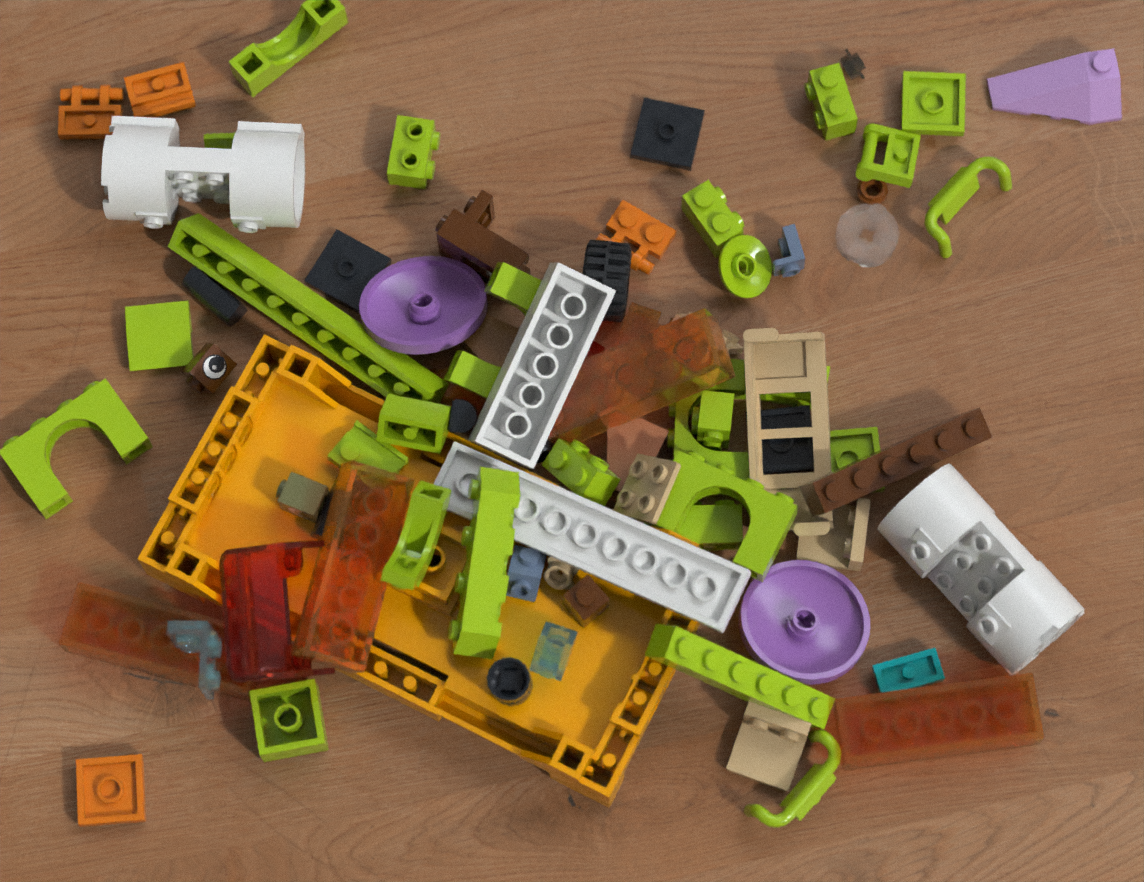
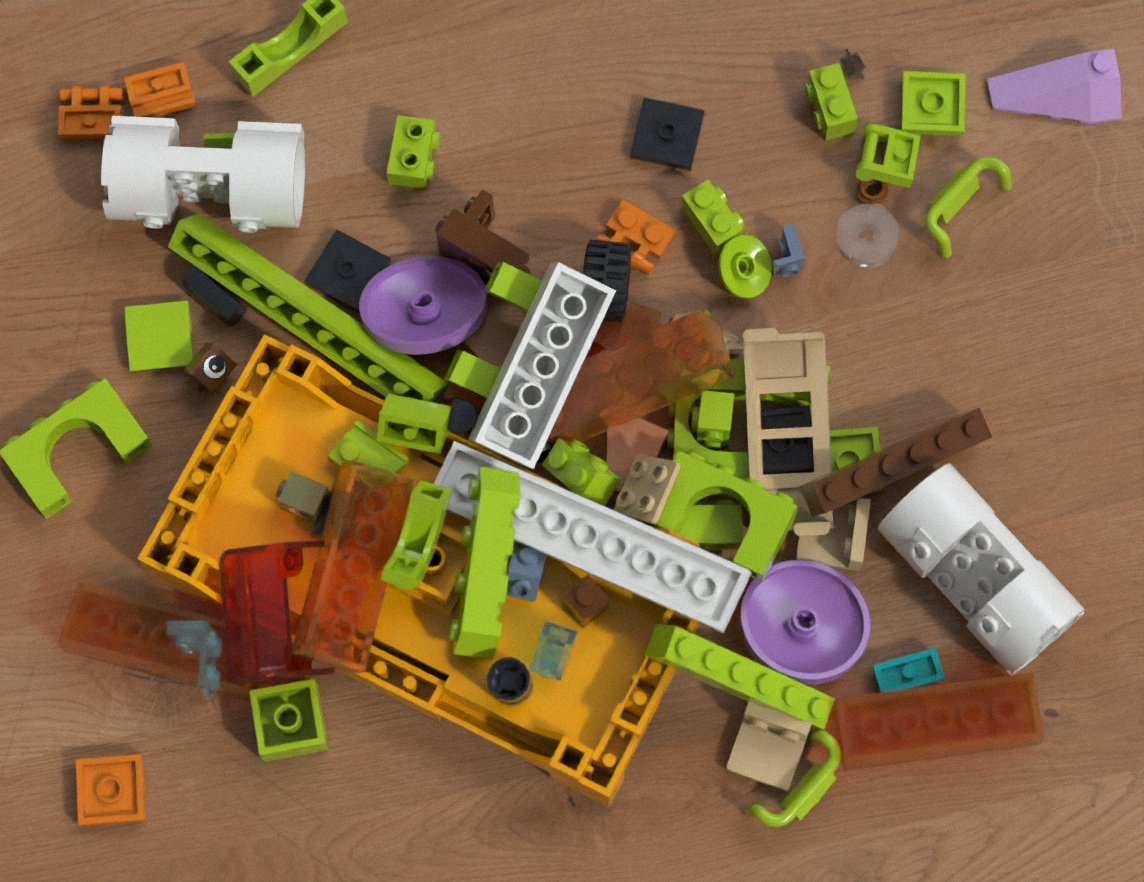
(555, 578): tan plate -> none

